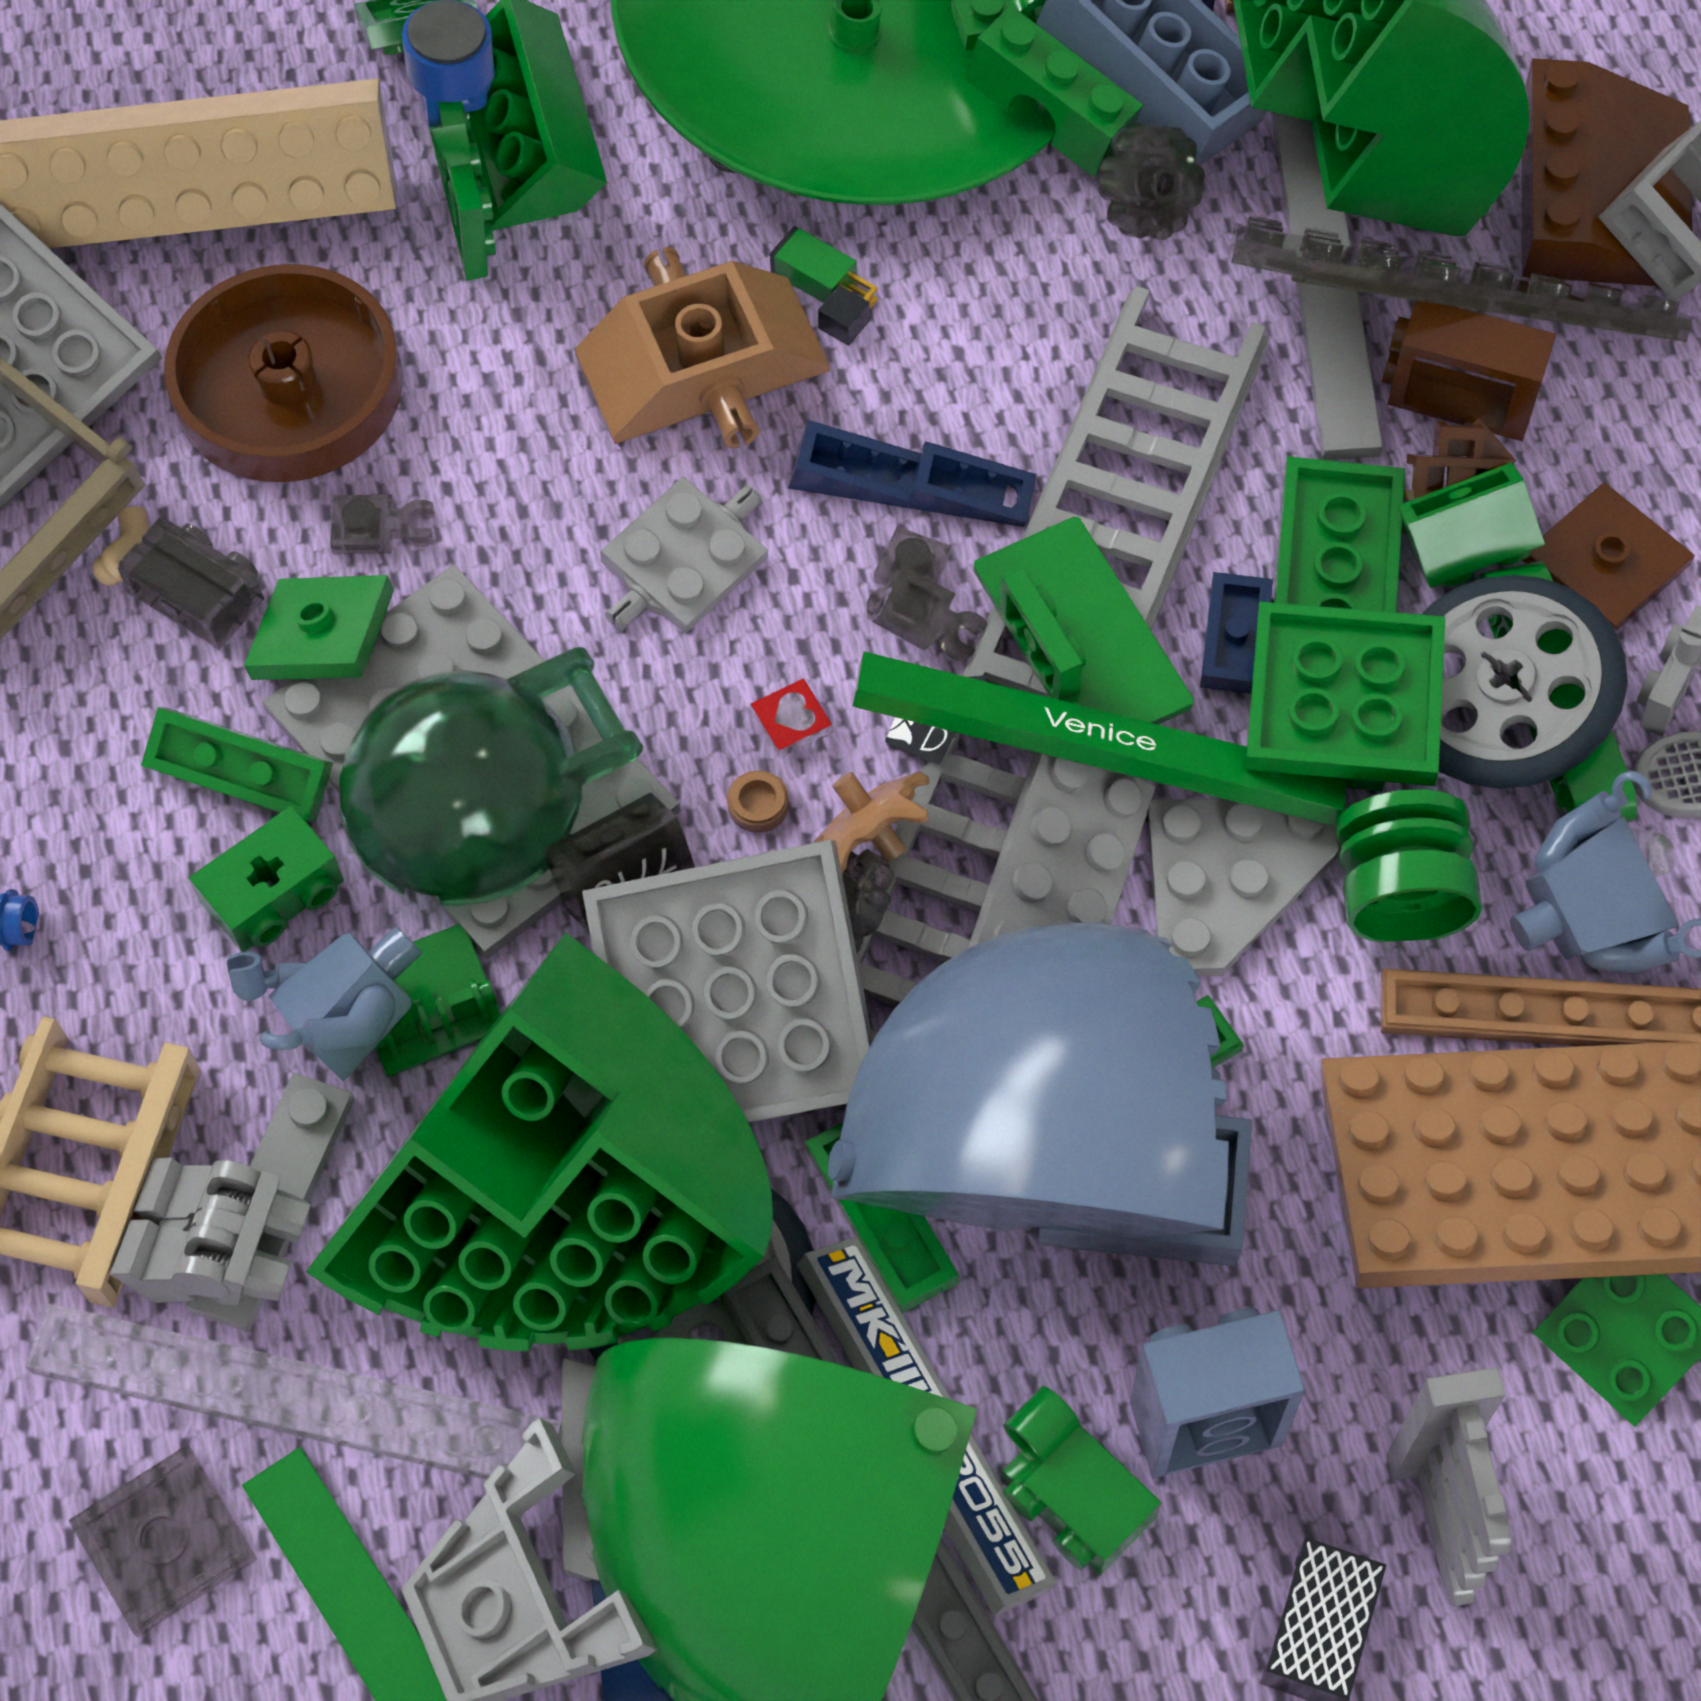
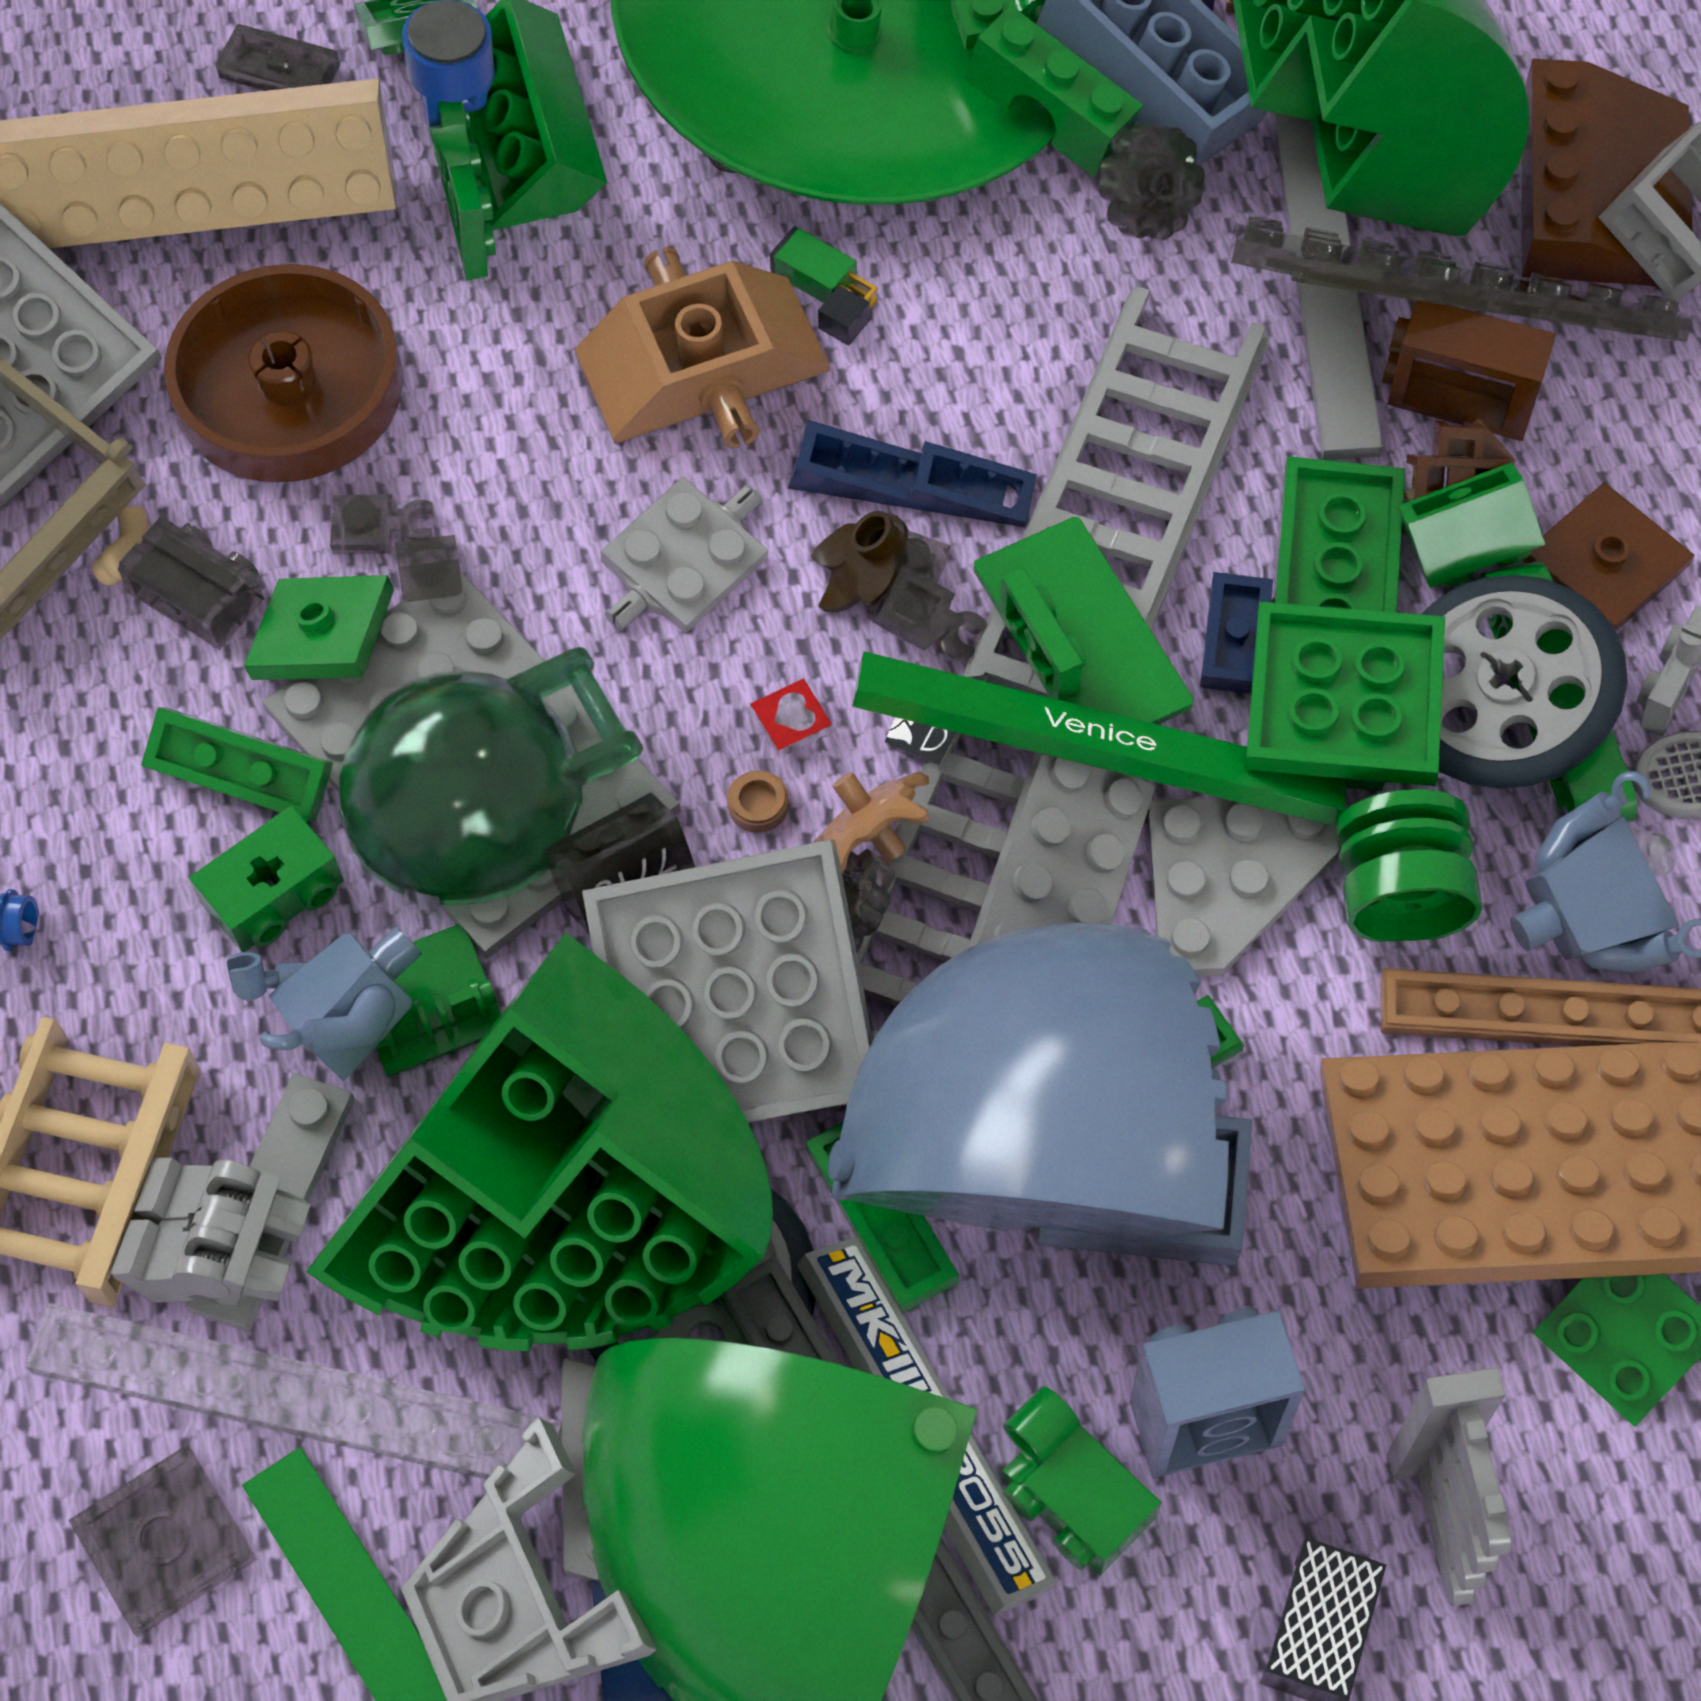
(274, 61): none -> clear smoke plate
(430, 568): none -> clear smoke bracket
(861, 560): none -> dark brown plate

